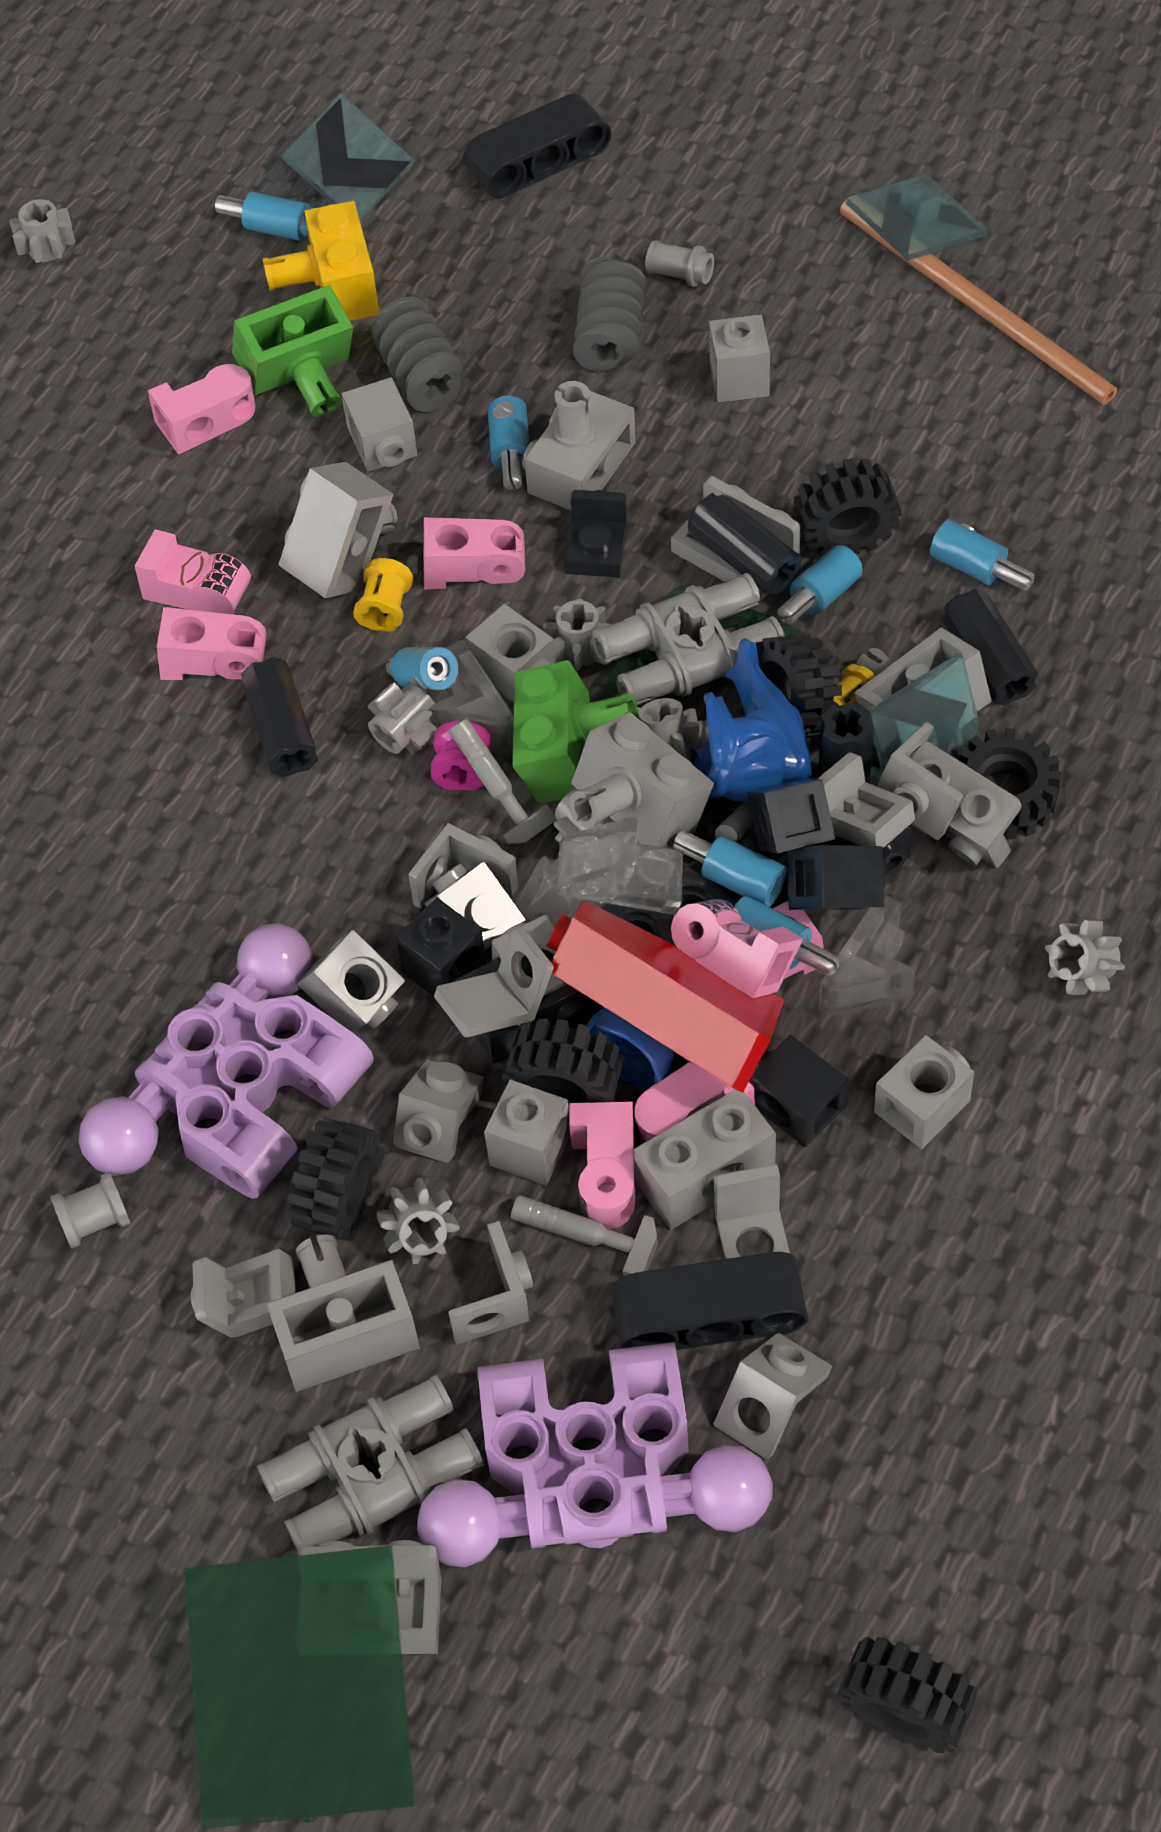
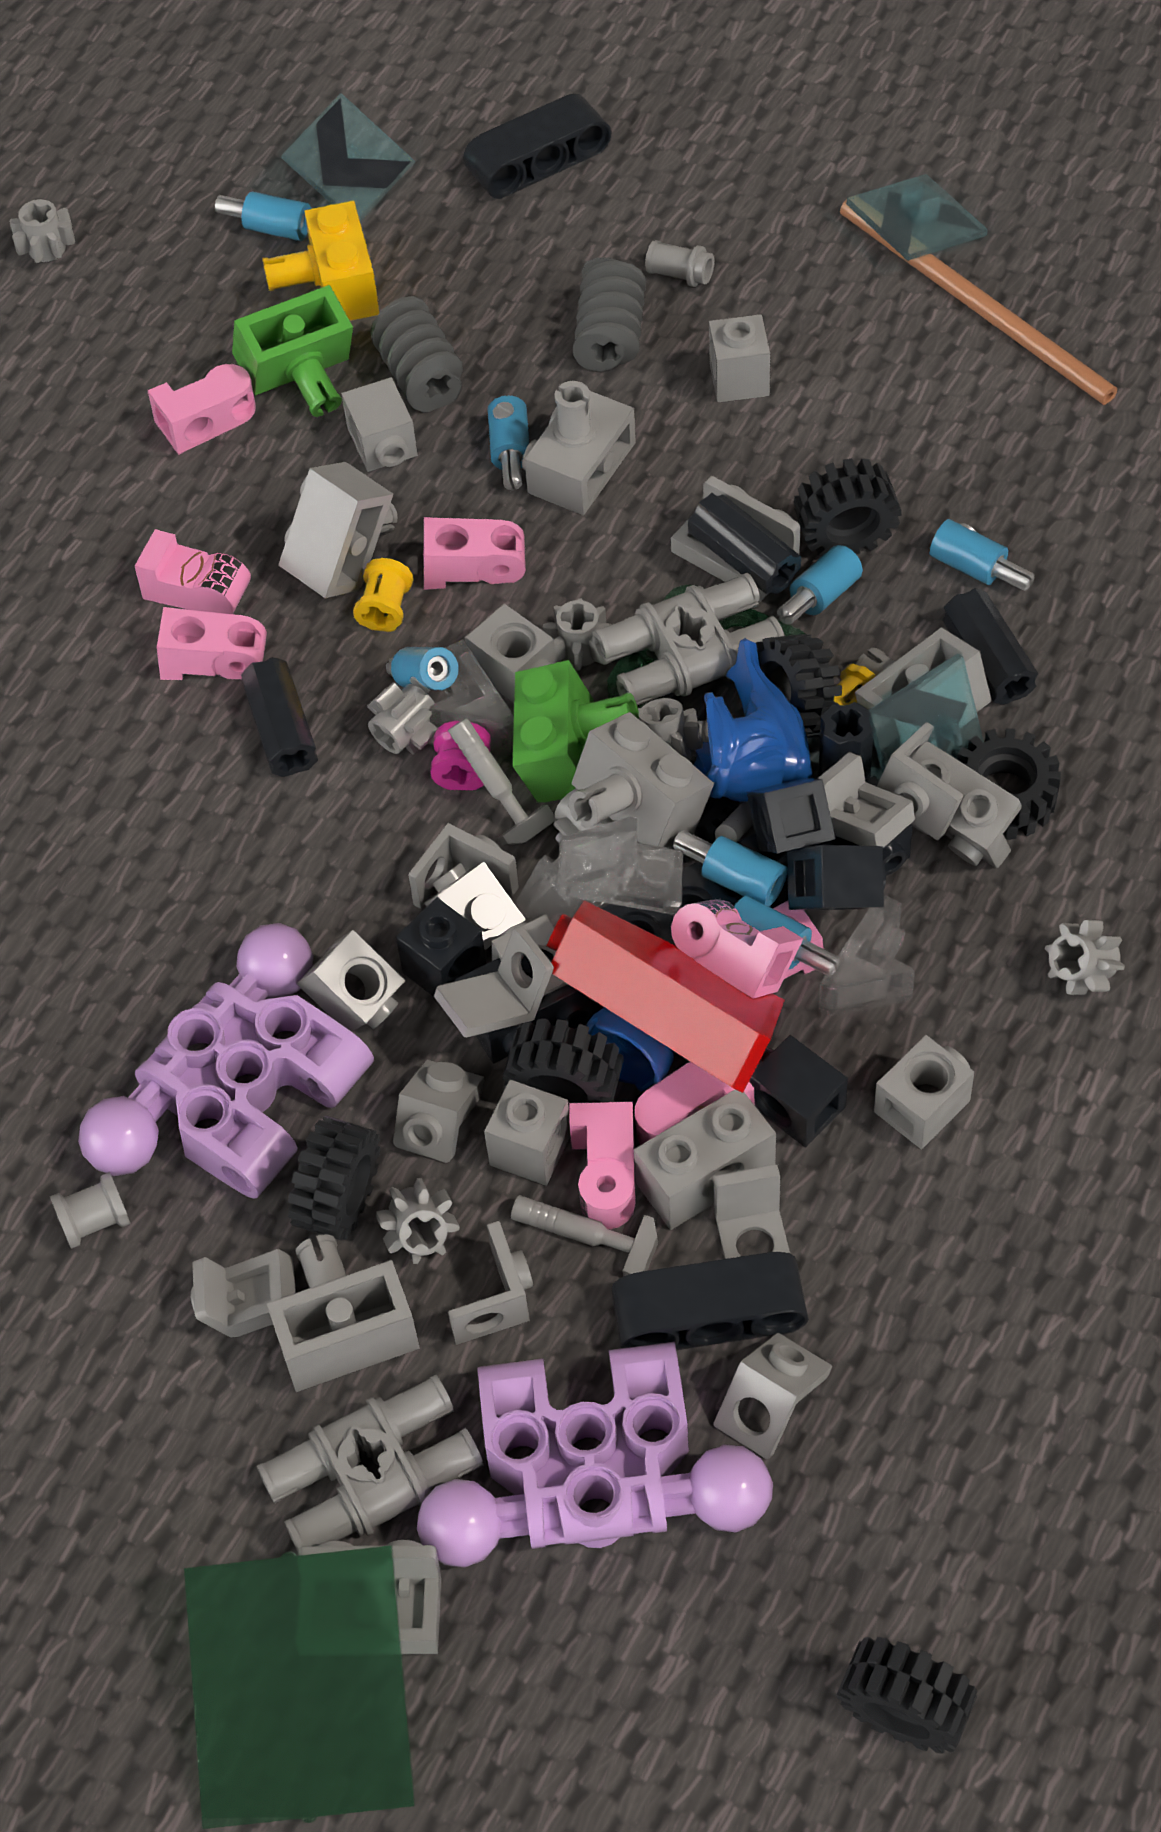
(597, 533): black bracket -> none

